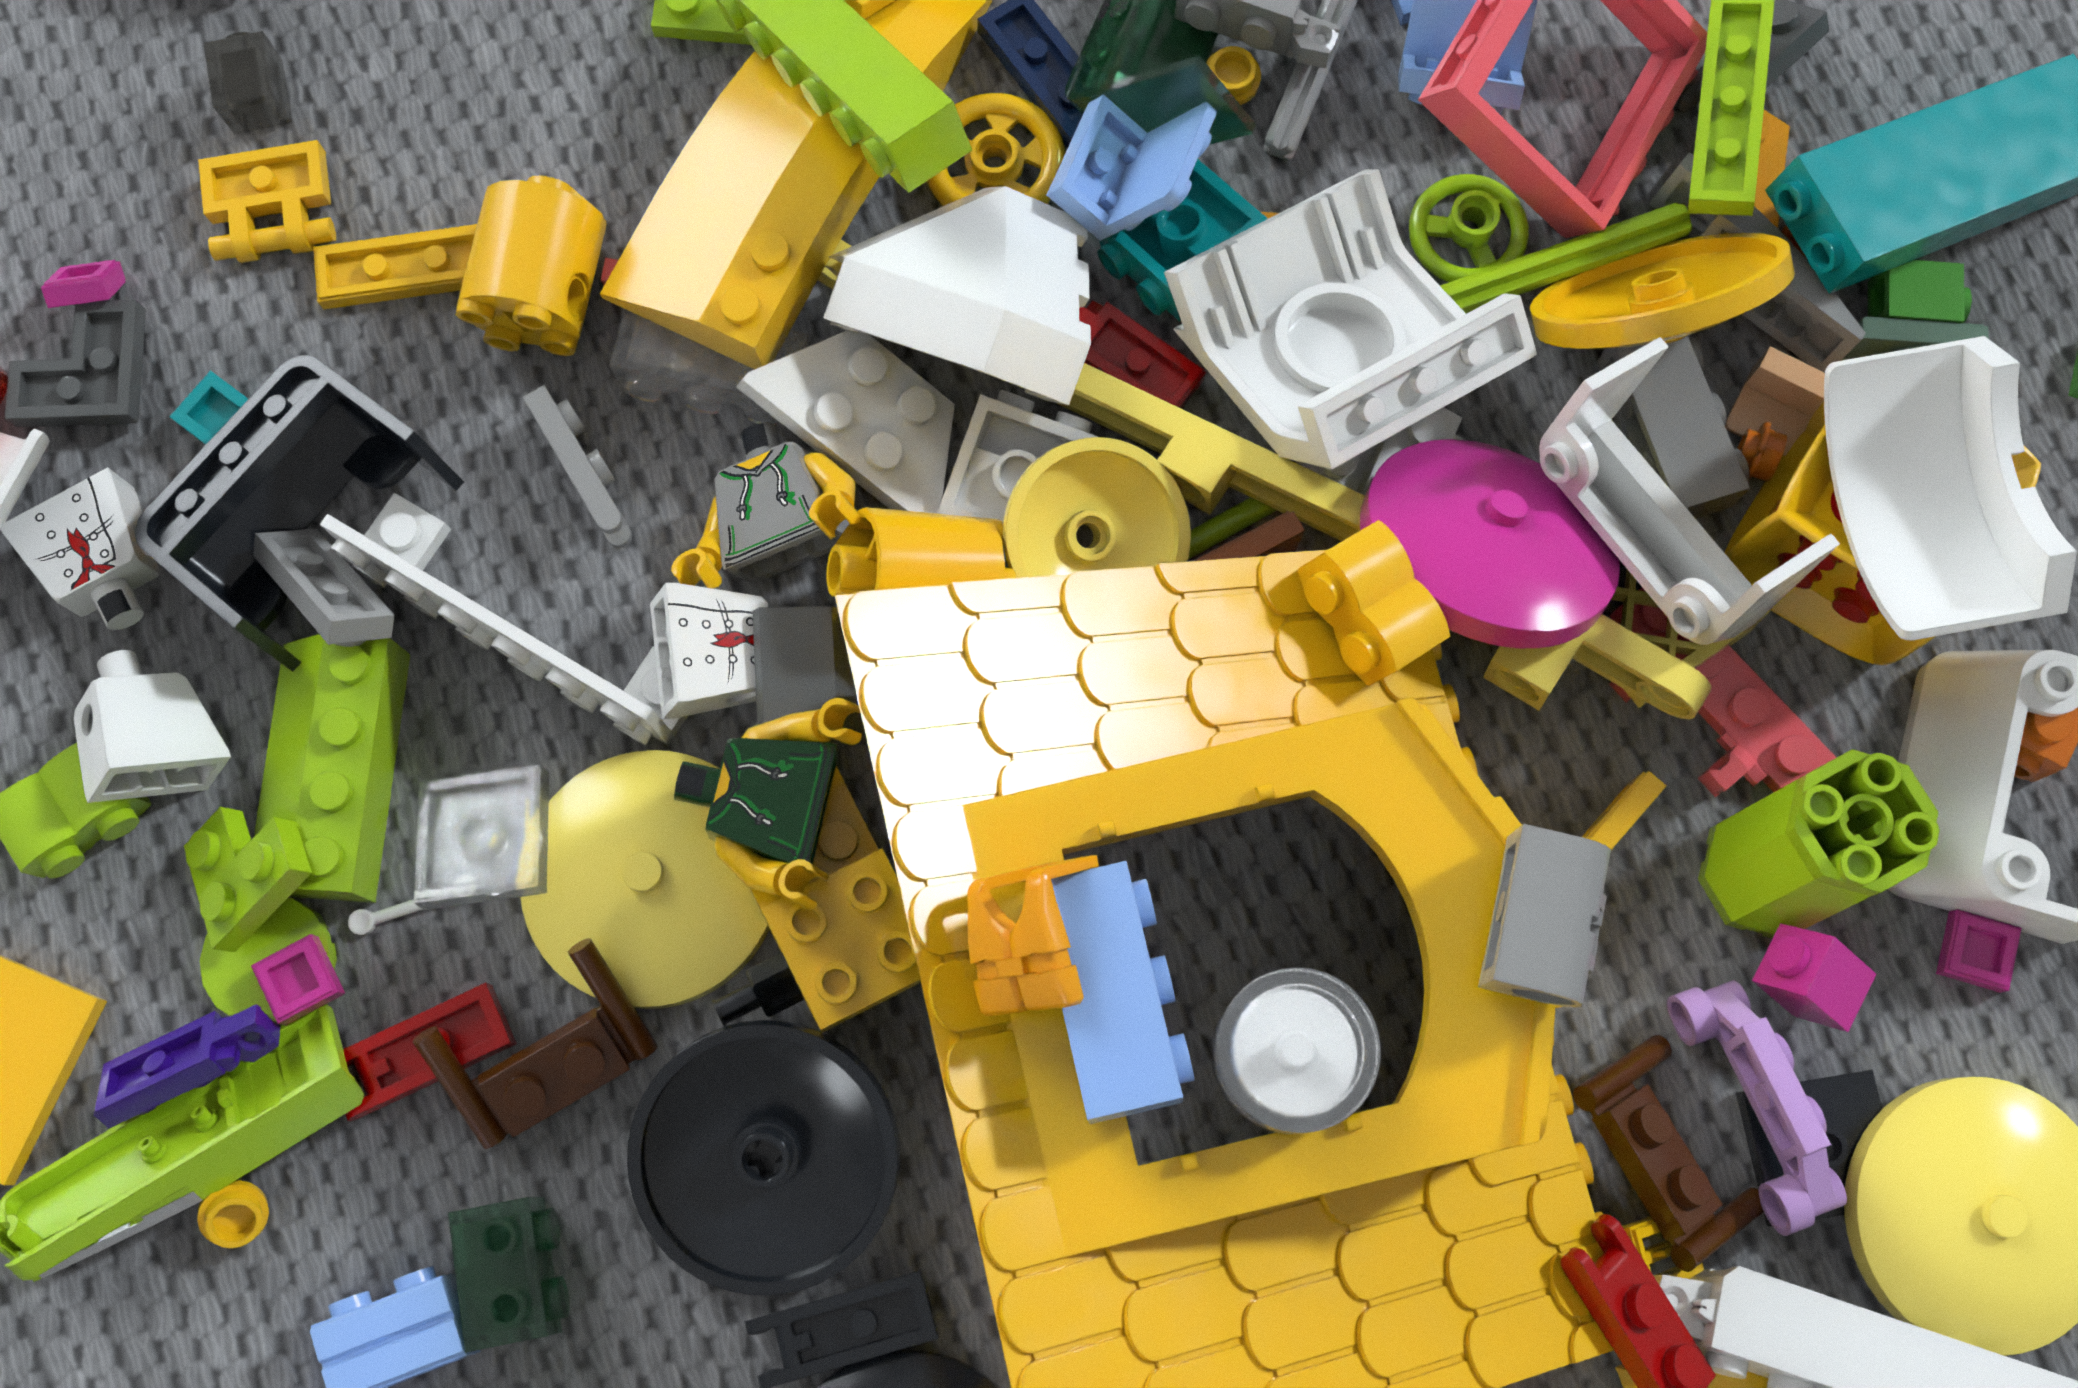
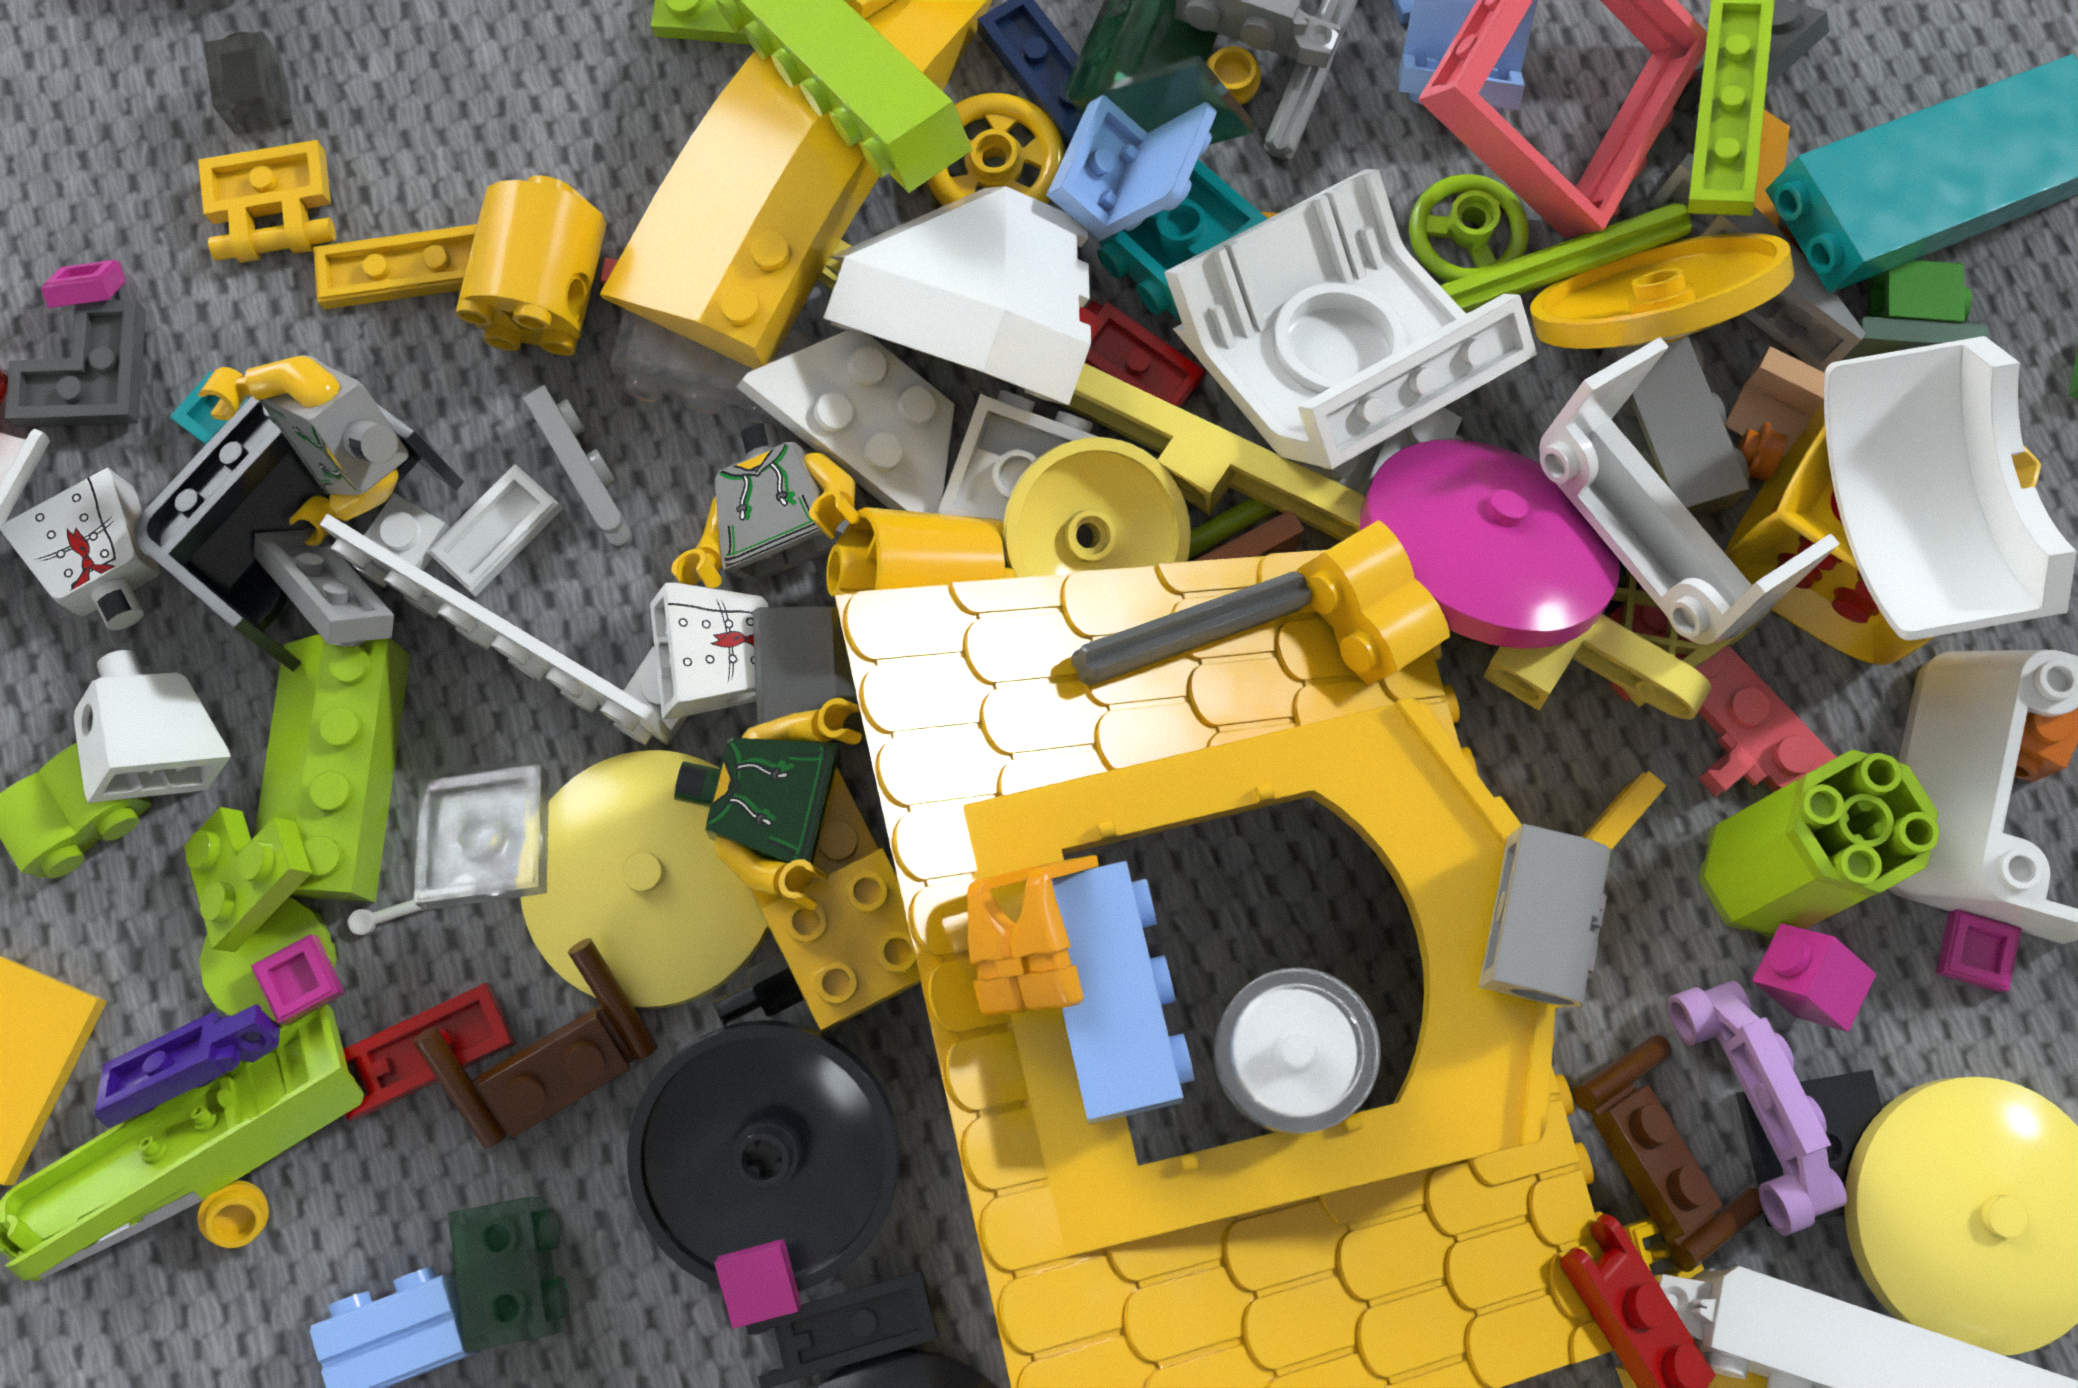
(329, 426): none -> torso
(495, 530): none -> white tile
(758, 1283): none -> dark pink tile
(1190, 628): none -> dark grey axle

